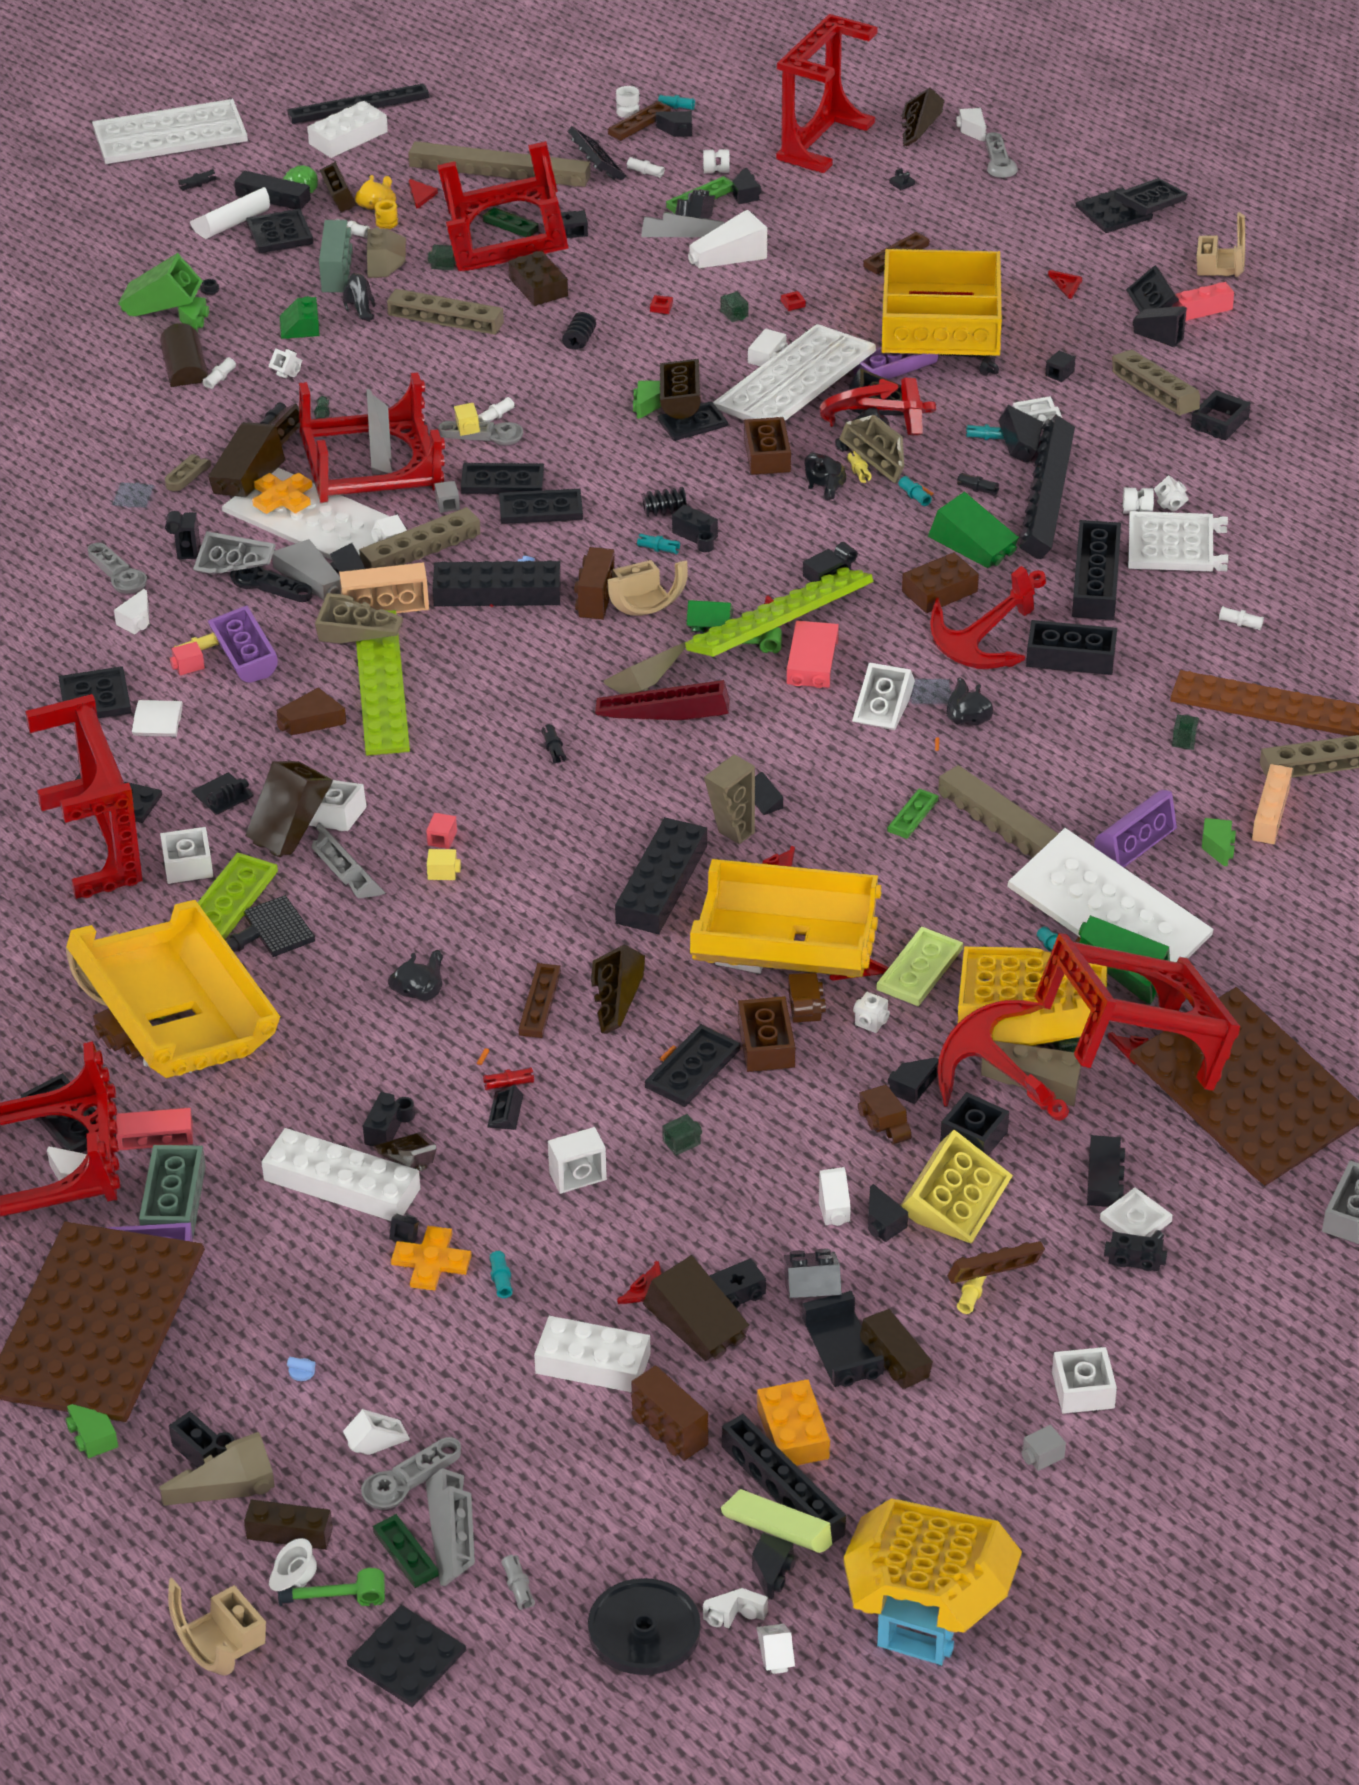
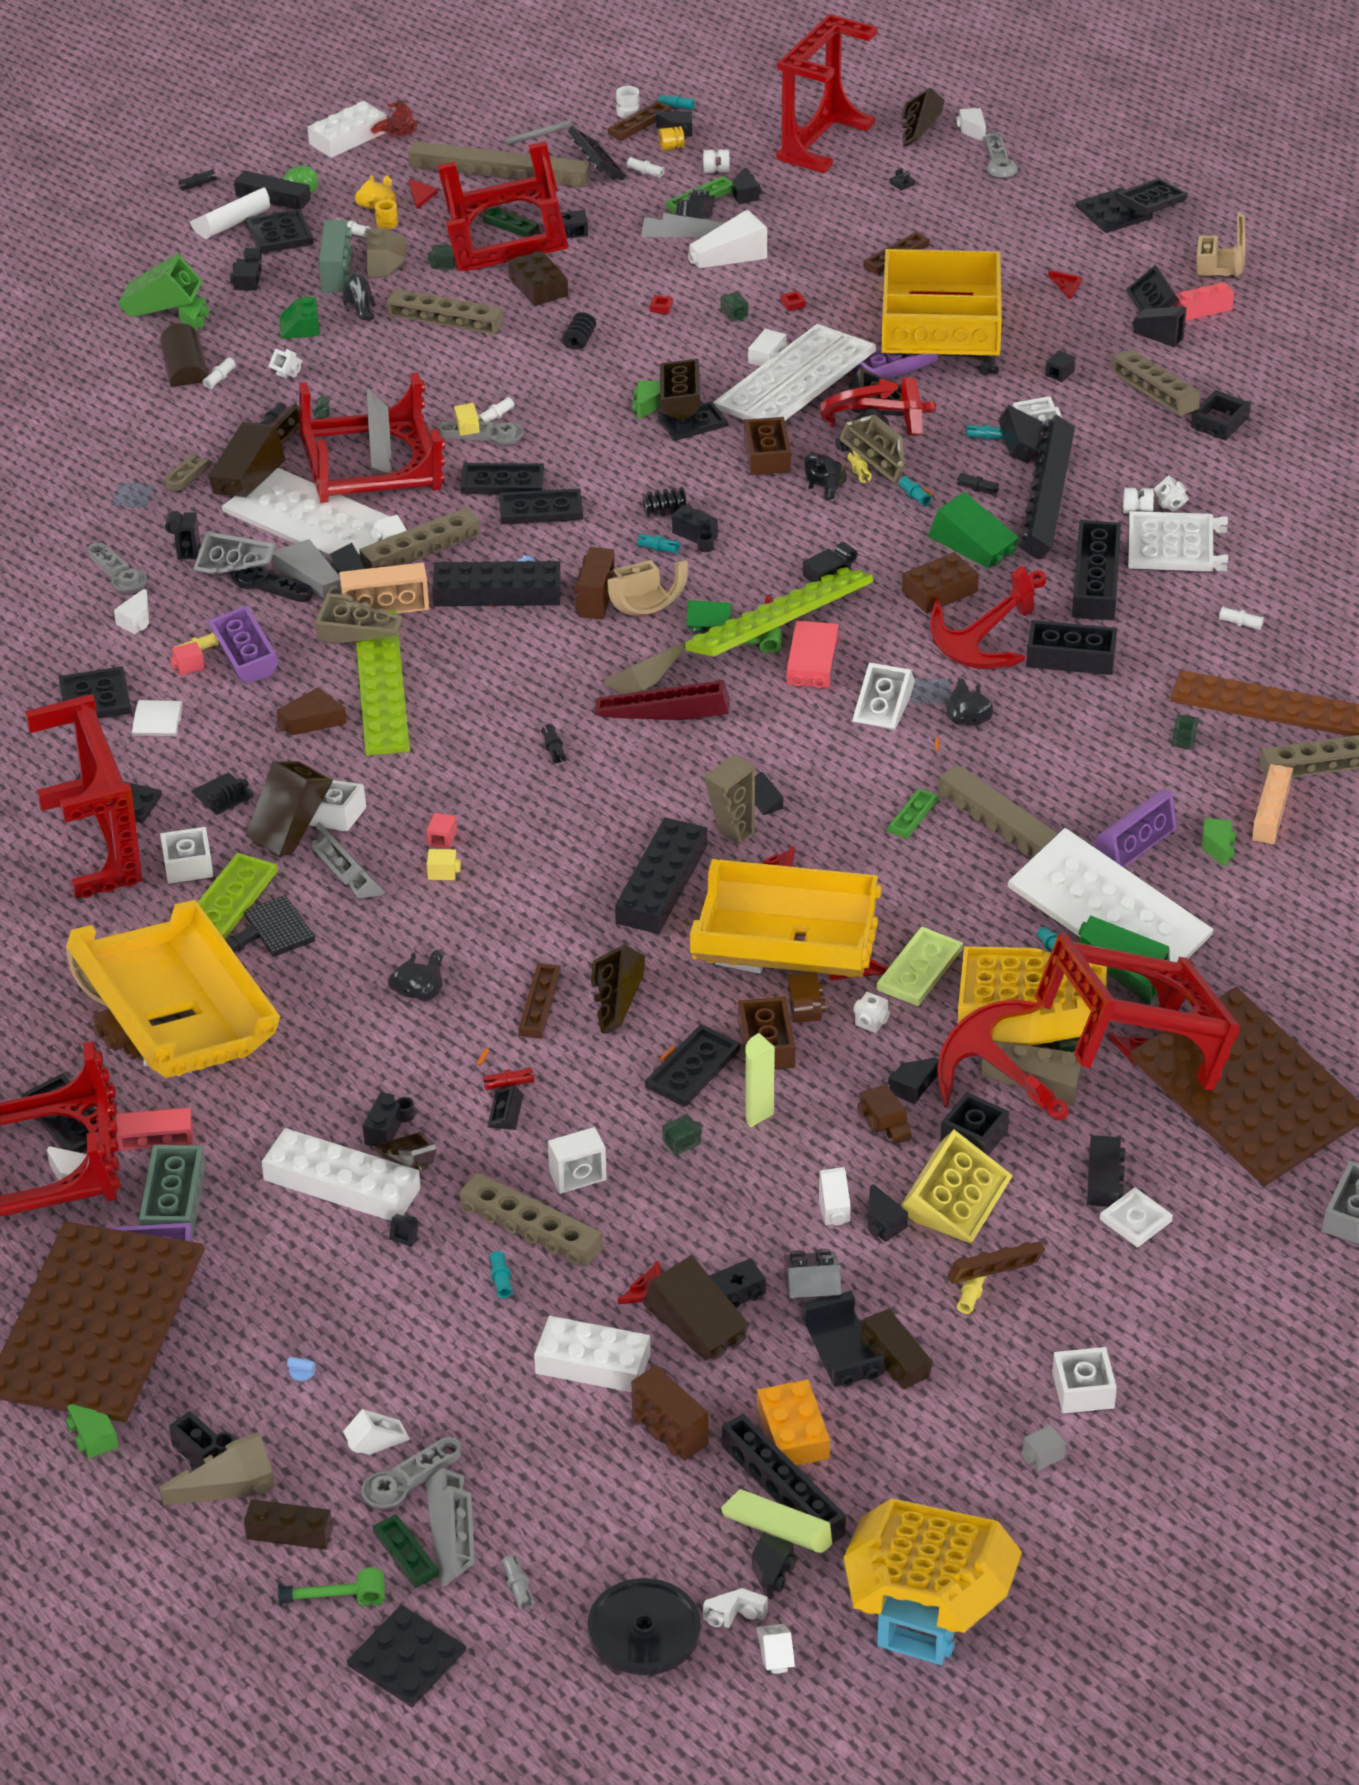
(169, 131): white plate -> none
(209, 286): black plate -> none
(222, 1634): tan piece -> none
(247, 270): none -> black hinge
(285, 493): light orange plate -> none
(293, 1566): white piece -> none
(338, 187): dark brown brick -> none
(376, 99): black plate -> none
(400, 123): none -> clear red piece
(431, 1258): light orange plate -> none
(447, 496): light grey brick -> none
(531, 1220): none -> dark tan brick
(538, 132): none -> light grey bar
(671, 138): none -> yellow piece
(759, 1080): none -> yellowish green brick
(1136, 1251): black brick -> none

